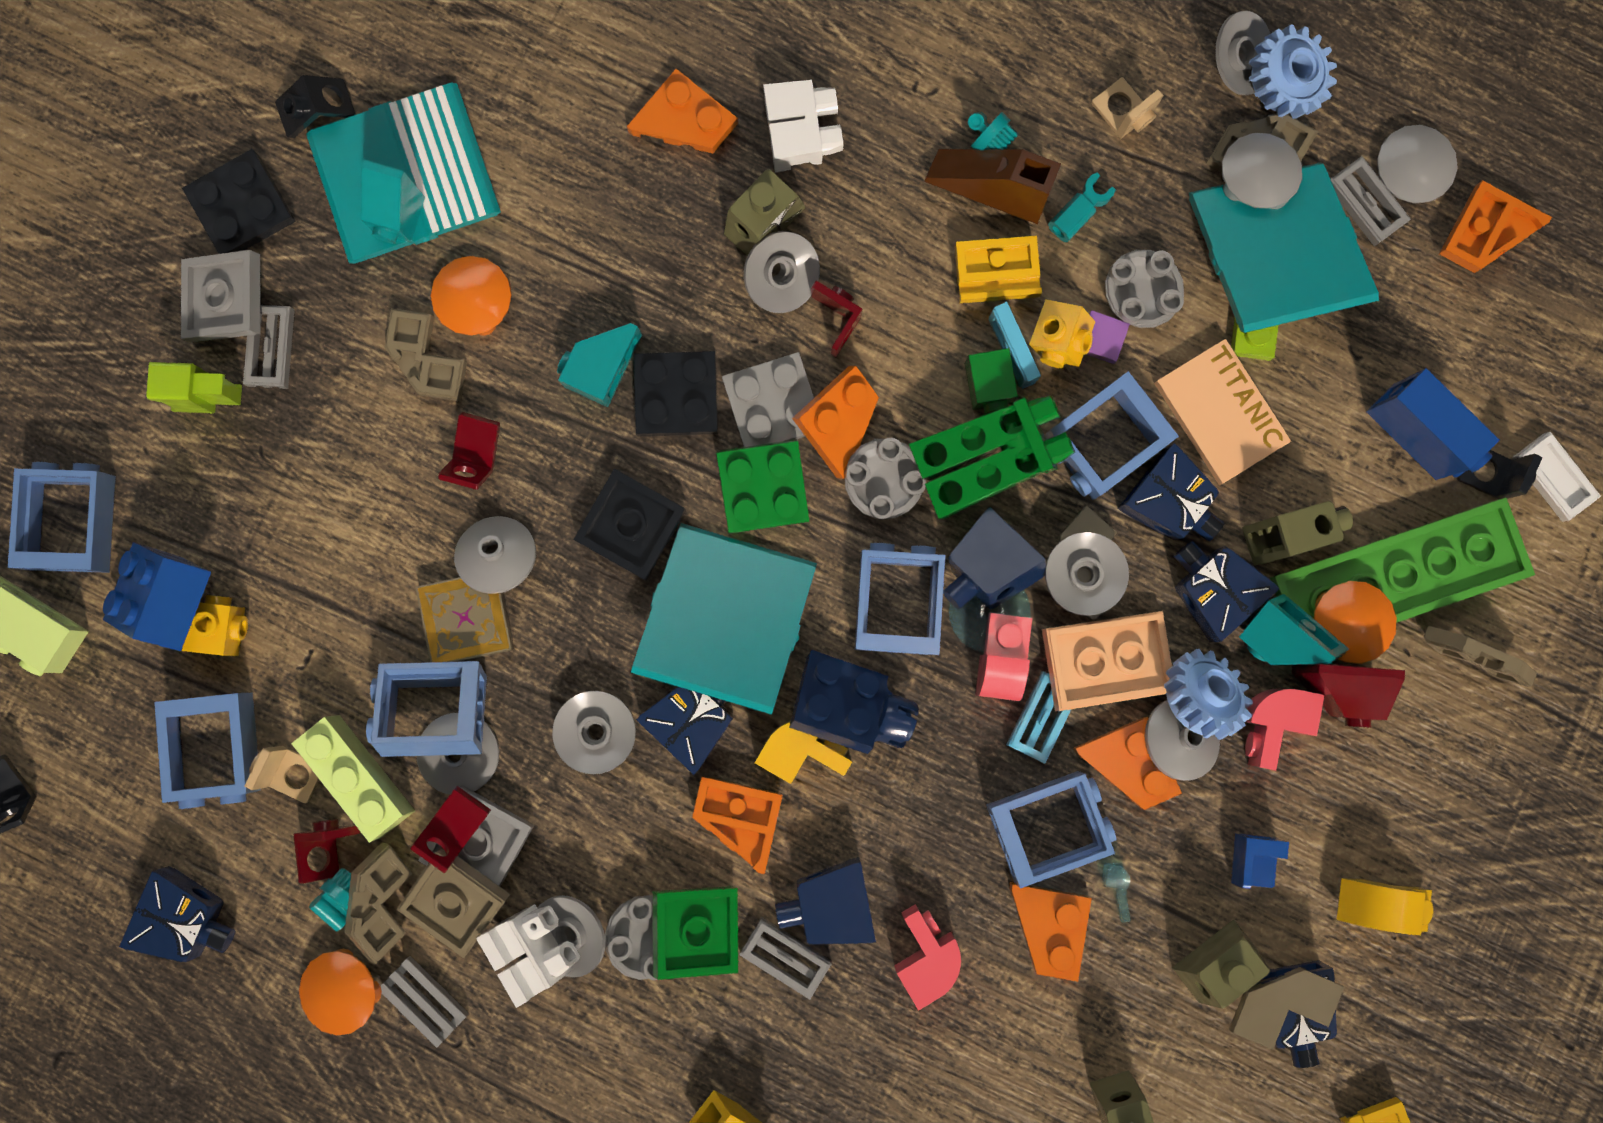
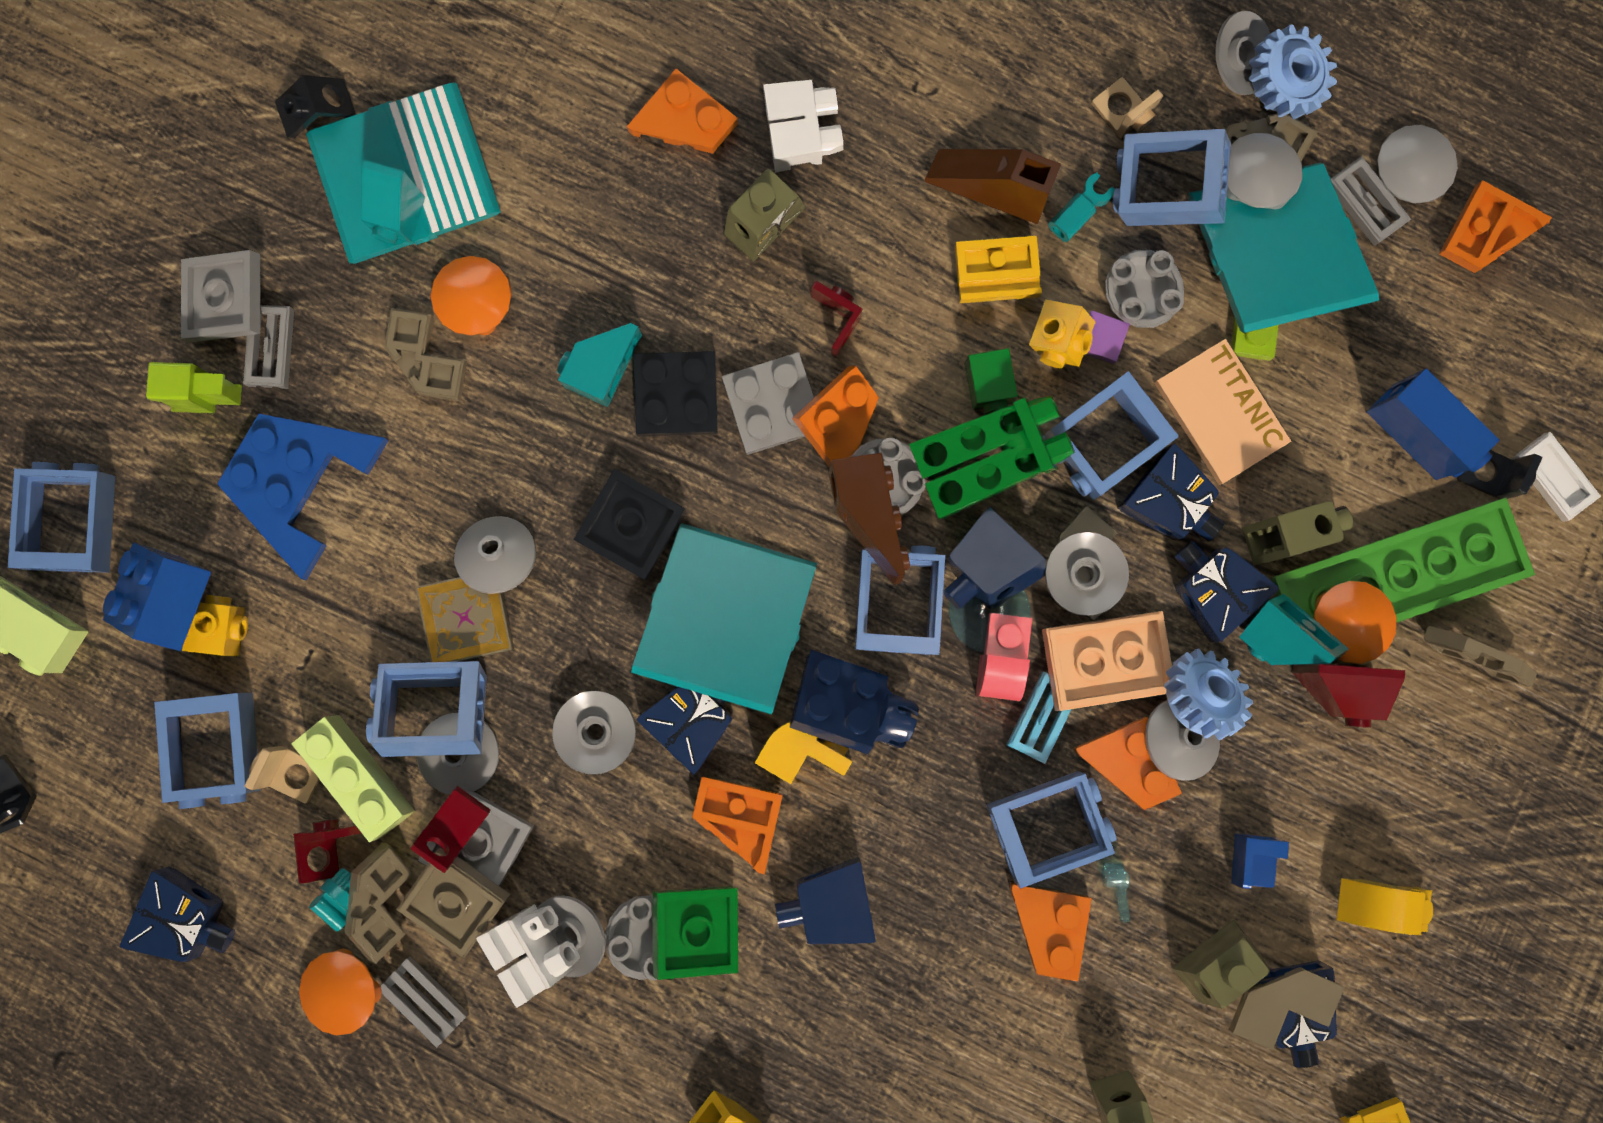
(238, 204): black plate -> none
(278, 472): none -> blue wing
(473, 451): dark red bracket -> none
(763, 486): green plate -> none
(797, 273): light grey dish -> none
(815, 976): light grey tile -> none
(864, 504): none -> reddish brown slope
(933, 968): coral brick -> none
(994, 136): teal piece -> none
(1010, 337): medium azure tile -> none
(1215, 185): none -> medium blue window
(1277, 712): coral brick -> none

